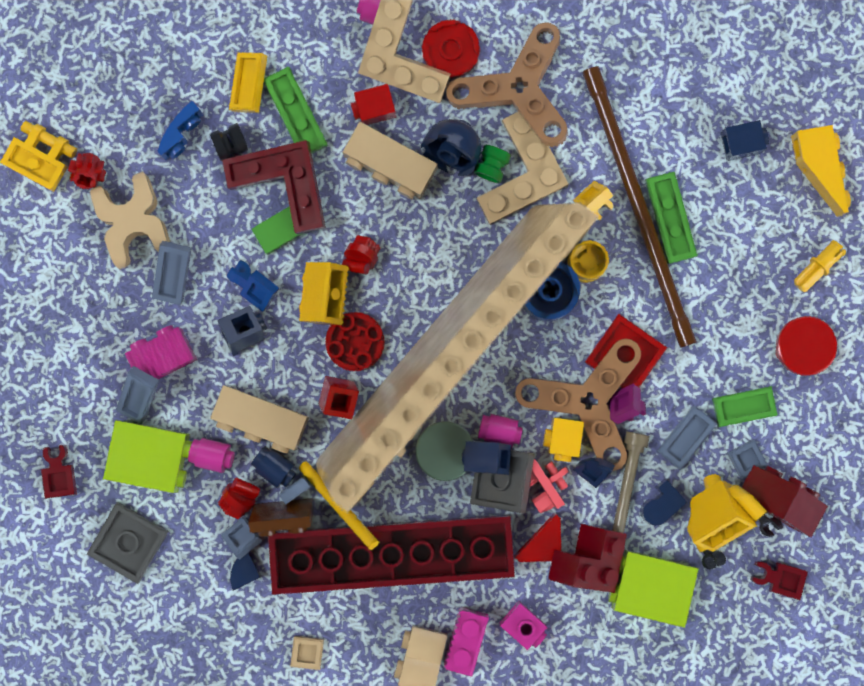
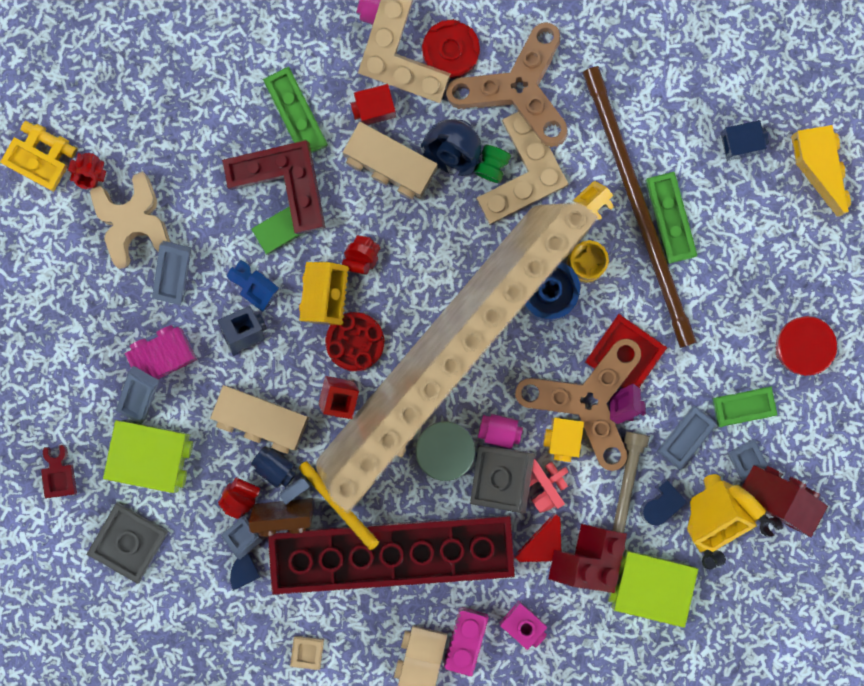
(173, 141): blue slope -> none
(211, 455): dark pink brick -> none
(223, 145): black wheel -> none
(248, 82): yellow tile -> none
(486, 457): dark blue brick -> none
(594, 470): dark blue tile -> none
(784, 579): dark red plate -> none
(819, 266): yellow axle -> none

